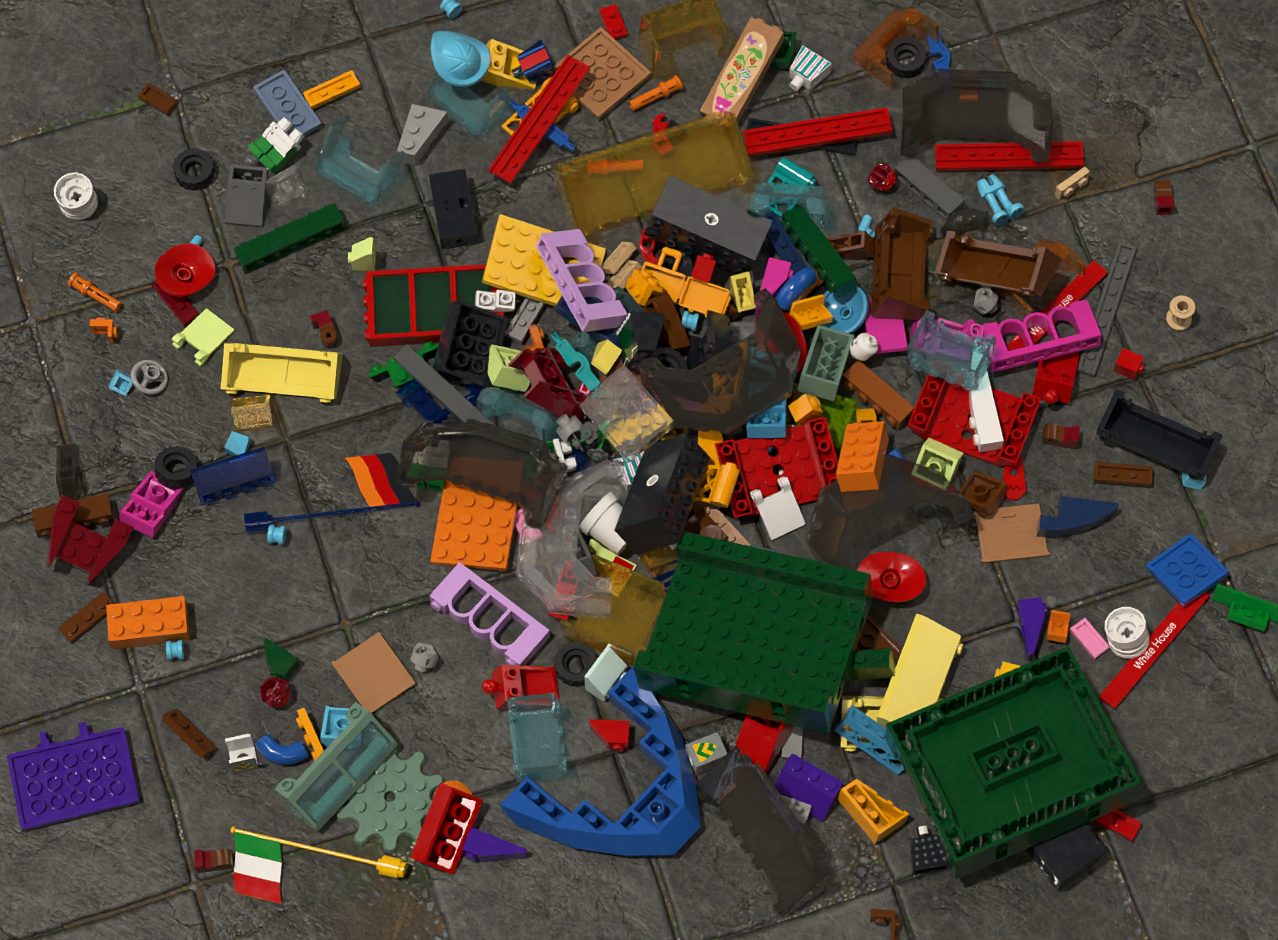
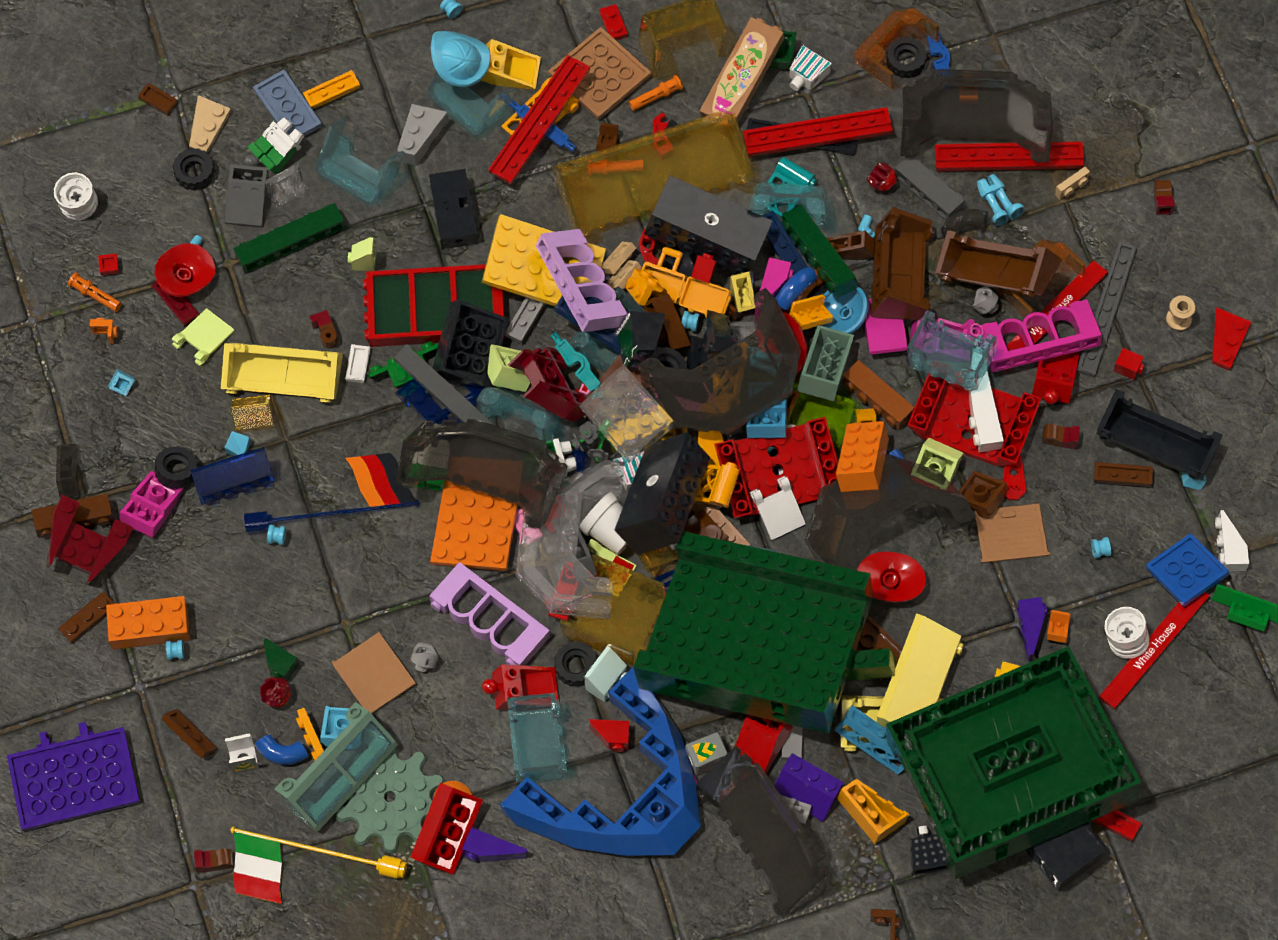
(108, 264): none -> red plate
(154, 370): light grey piece -> none
(207, 123): none -> tan wing
(357, 363): none -> white tile
(495, 302): white slope -> none
(535, 64): torso -> none
(536, 336): orange bracket -> none
(567, 426): light grey piece -> none
(605, 355): light yellow slope -> none
(607, 136): none -> reddish brown bracket
(805, 409): light orange slope -> none
(863, 346): white head -> none
(1075, 516): dark blue slope -> none
(1089, 638): bright pink tile -> none
(1101, 547): none -> medium azure wheel
(1228, 337): none -> red wing
(1233, 548): none -> white slope

